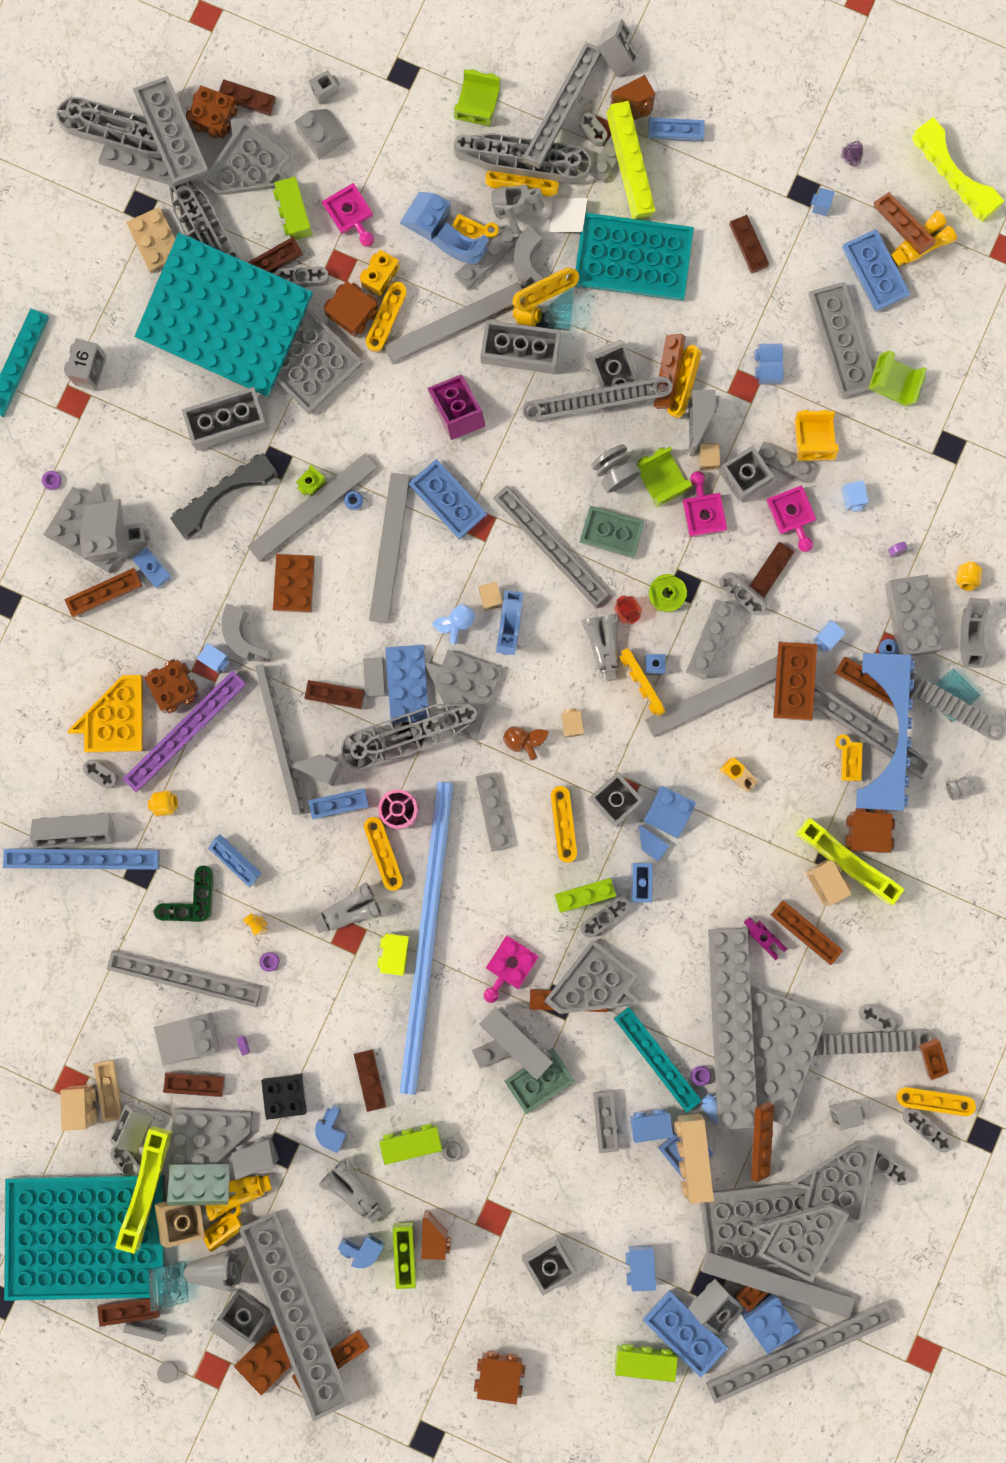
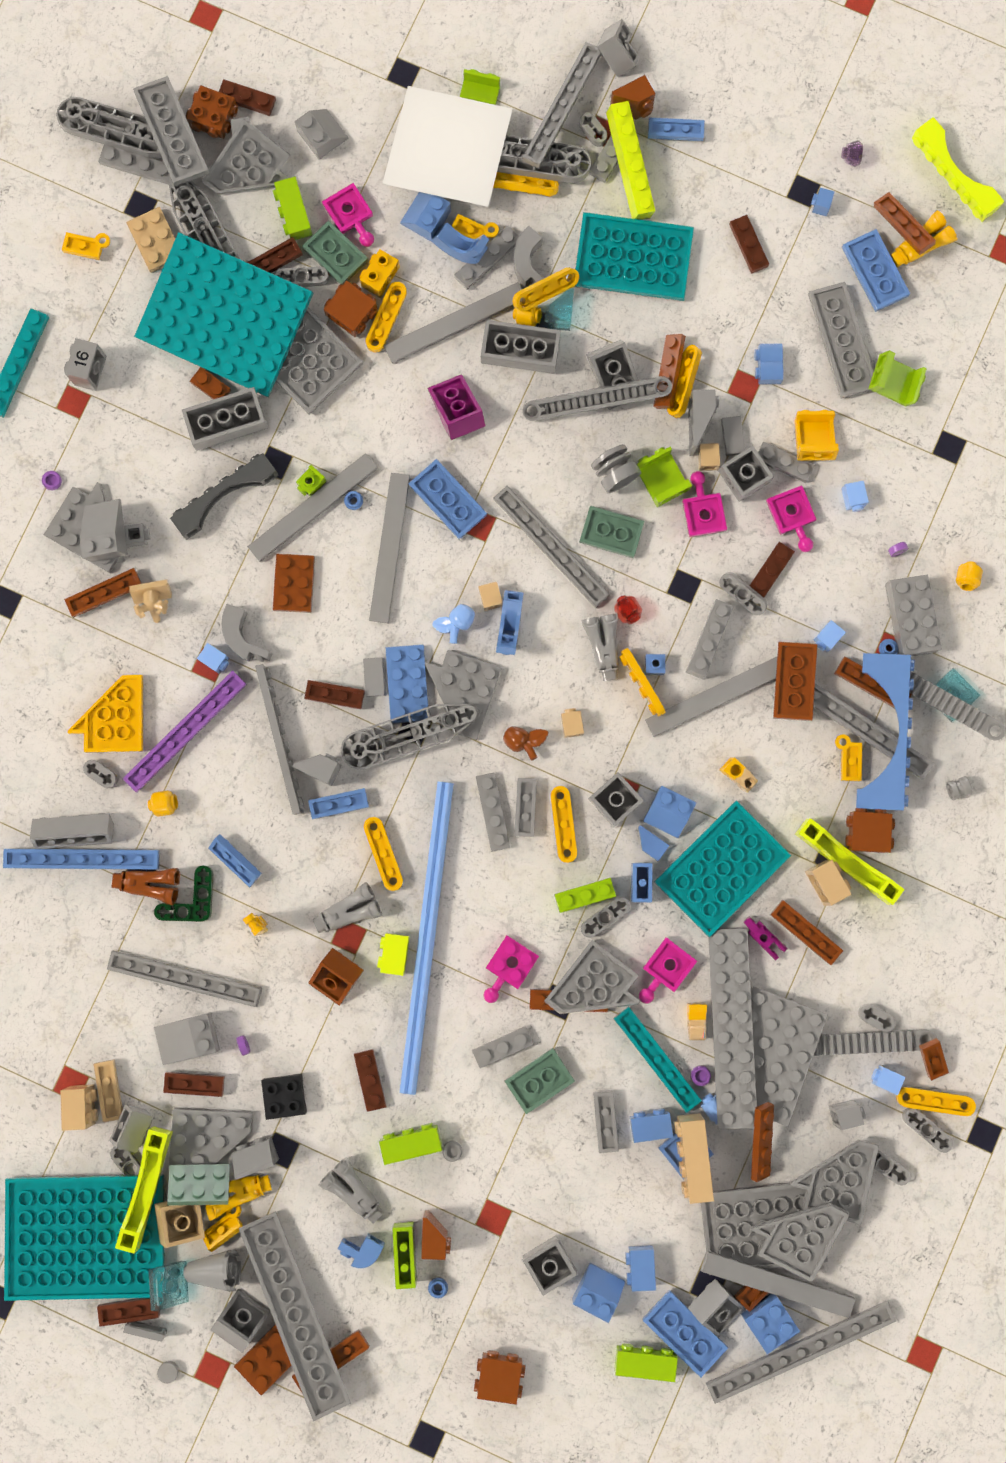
(85, 246): none -> yellow hinge
(137, 884): none -> dark orange piece
(149, 594): none -> tan piece
(151, 568): medium blue plate -> none
(172, 686): dark orange brick -> none
(209, 384): none -> dark orange plate
(269, 961): medium lavender tile -> none
(324, 86): light grey brick -> none
(327, 1134): medium blue brick -> none
(335, 253): none -> sand green plate
(335, 976): none -> dark orange slope
(398, 809): bright pink cylinder -> none
(433, 1292): none -> medium blue plate
(447, 146): none -> white sticker
(504, 204): light grey piece -> none
(515, 1042): light grey brick -> none
(525, 807): none -> light grey plate
(568, 215): white sticker -> none
(598, 1292): none -> medium blue slope
(661, 602): lime plate -> none
(669, 978): none -> dark pink plate
(696, 1021): none -> leg
(722, 868): none -> teal plate
(733, 435): none -> light grey tile
(887, 1080): none -> light blue brick
(972, 633): light grey arch -> none

